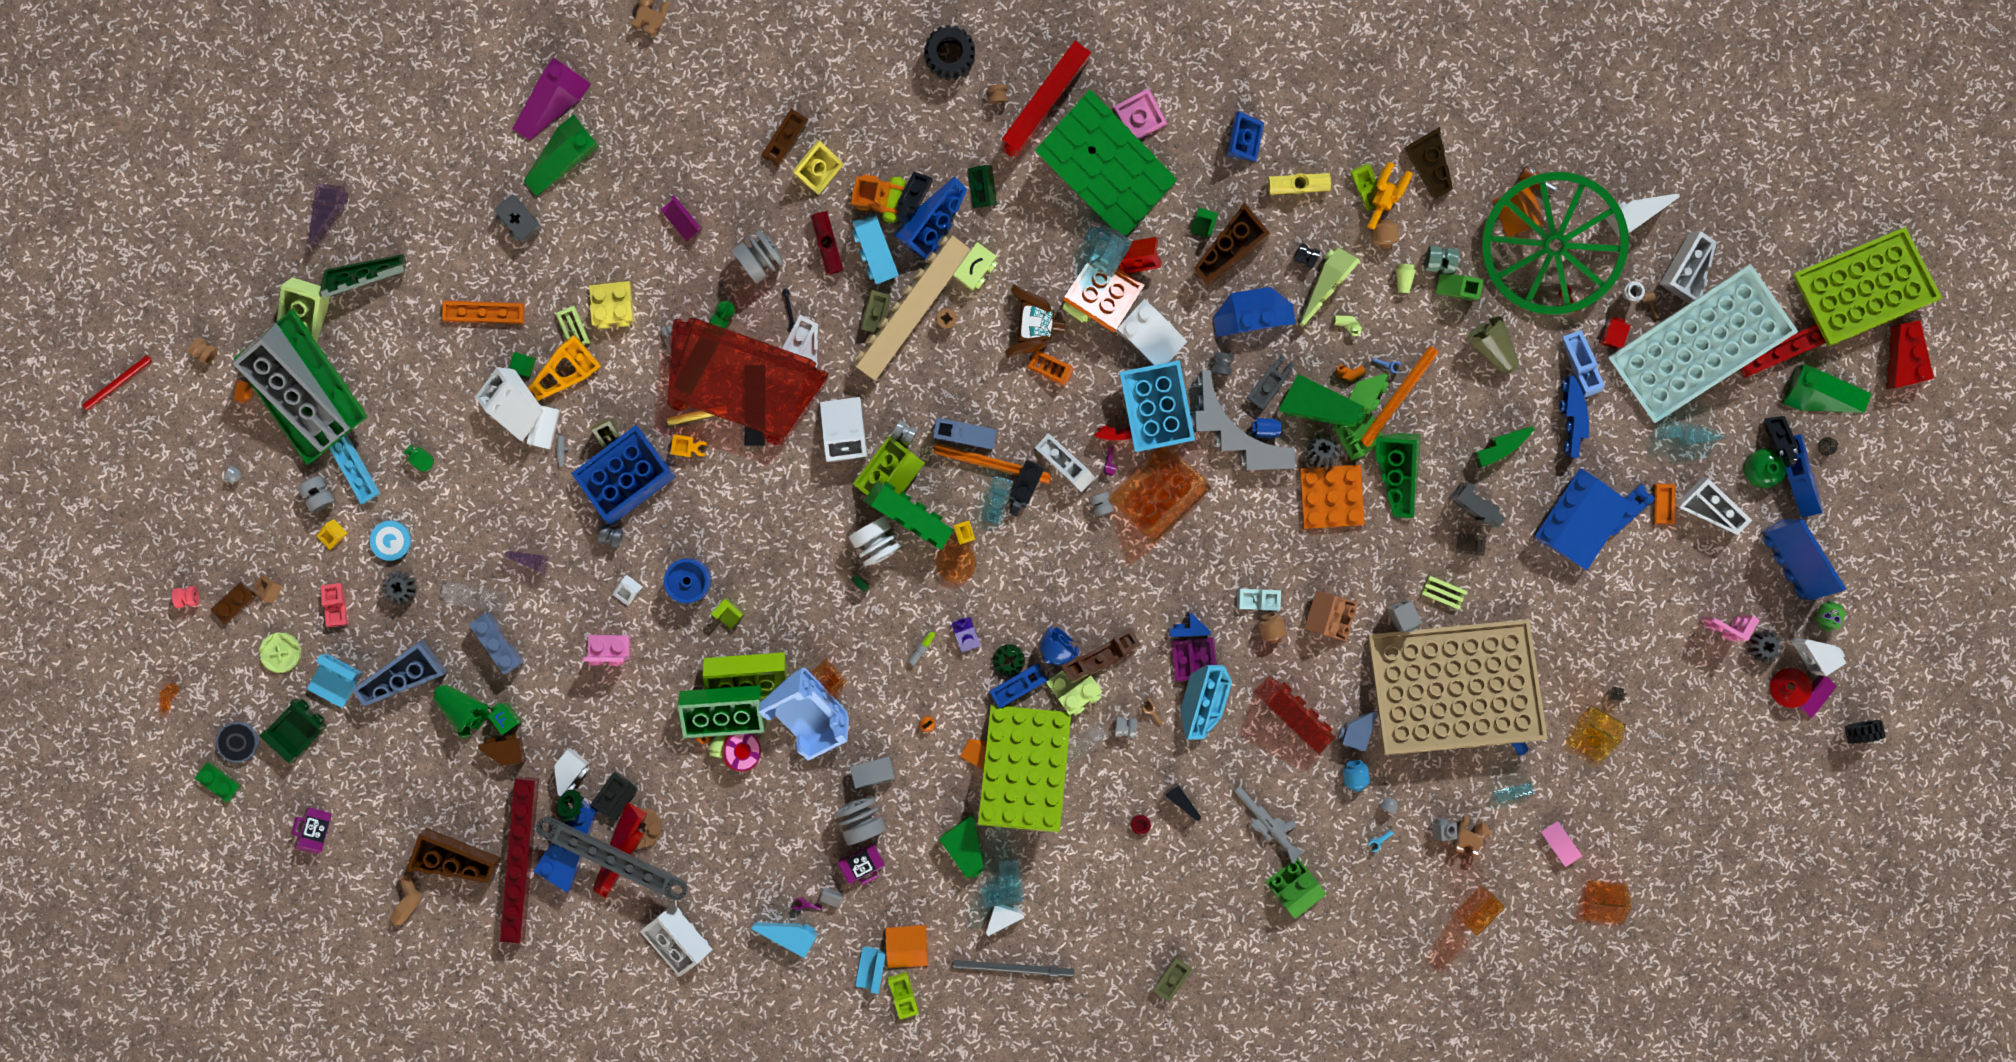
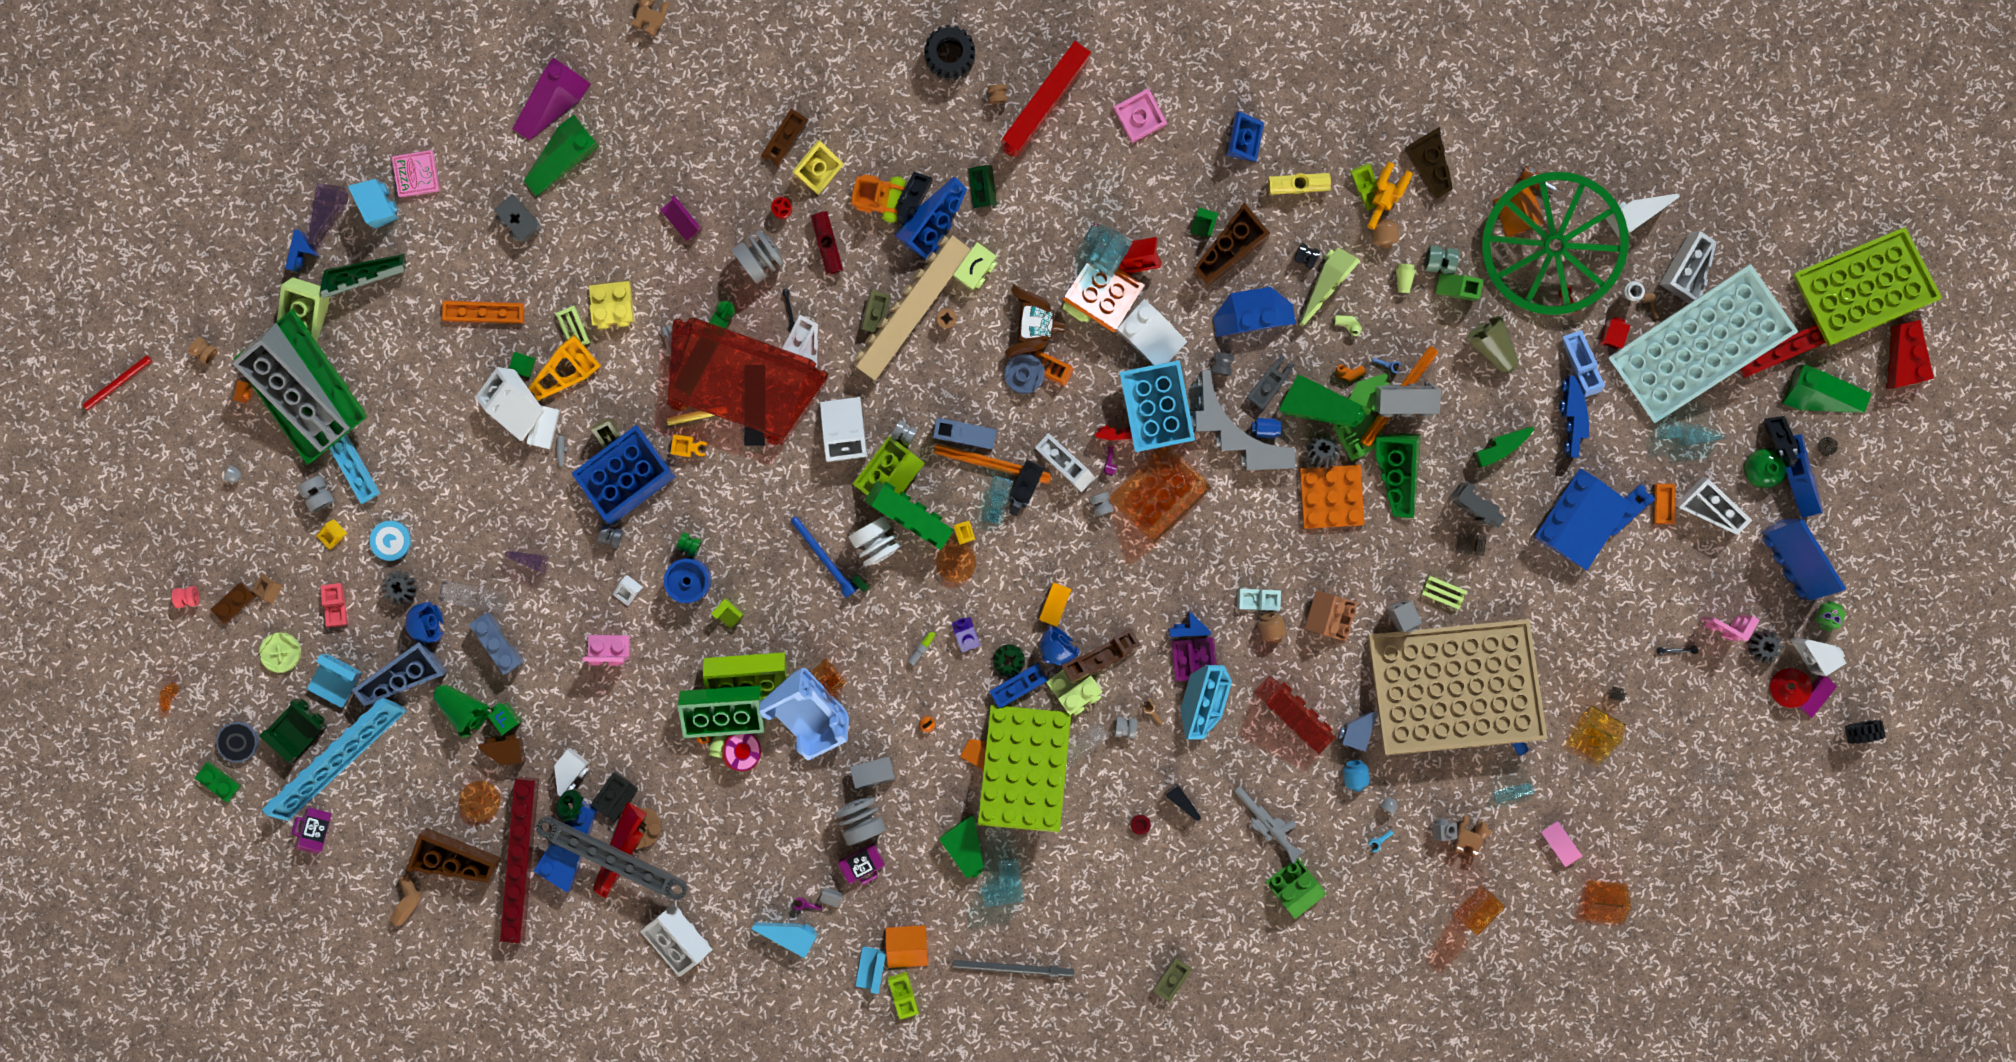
(298, 246): none -> blue slope
(334, 759): none -> medium azure plate
(374, 203): none -> medium azure slope
(415, 173): none -> bright pink tile
(419, 458): green arm -> none
(423, 622): none -> blue cylinder
(480, 800): none -> clear orange tile
(689, 545): none -> green wheel
(778, 206): none -> red wheel
(846, 586): none -> blue piece
(874, 248): medium azure wedge -> none
(1002, 917): white slope -> none
(1024, 373): none -> sand blue tile
(1055, 604): none -> light orange slope
(1122, 175): green piece -> none
(1408, 400): none -> light grey wedge
(1694, 650): none -> black hinge

